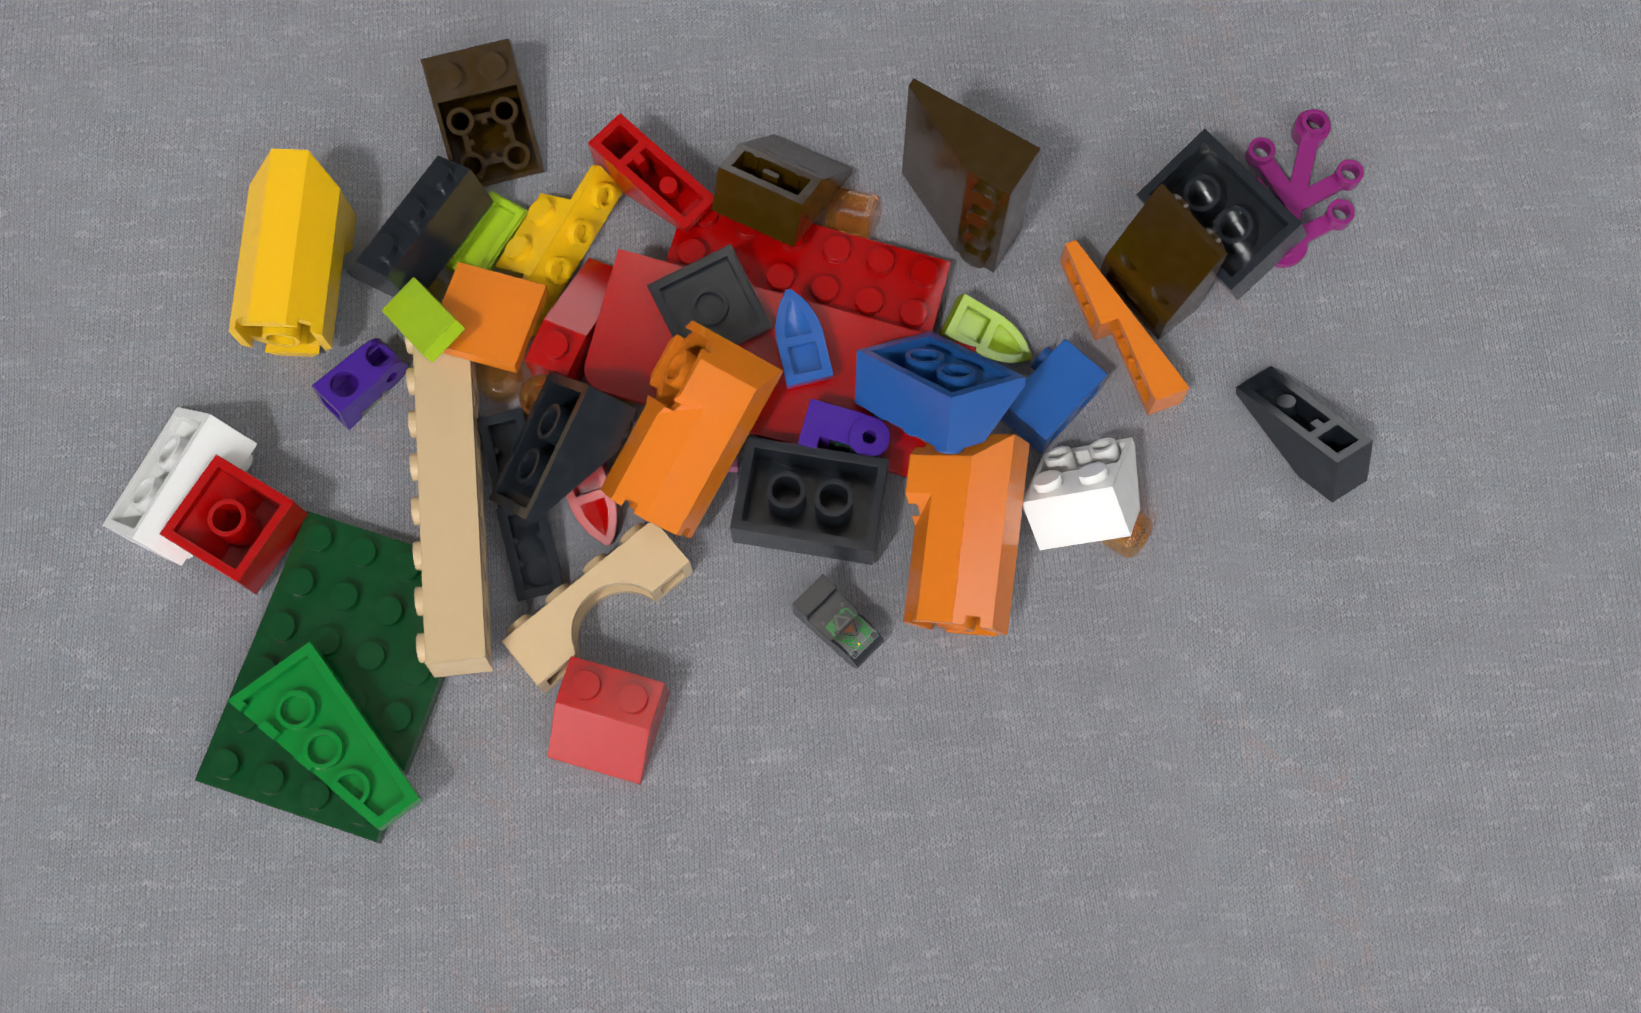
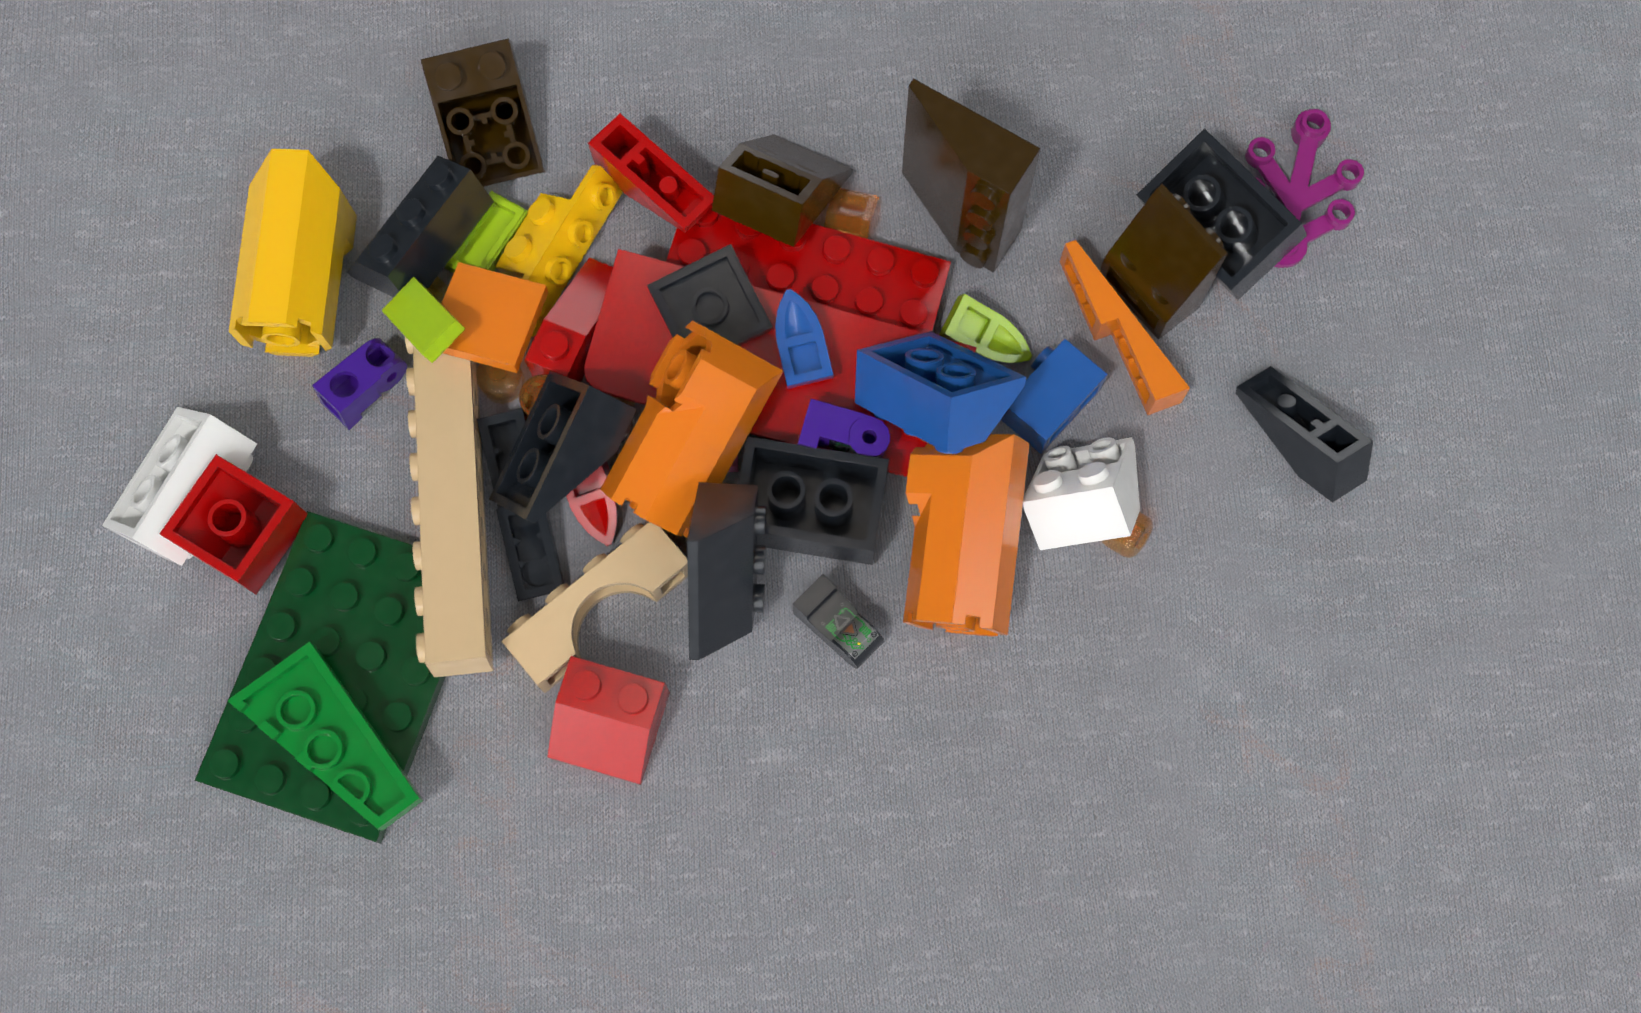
(724, 565): none -> black slope

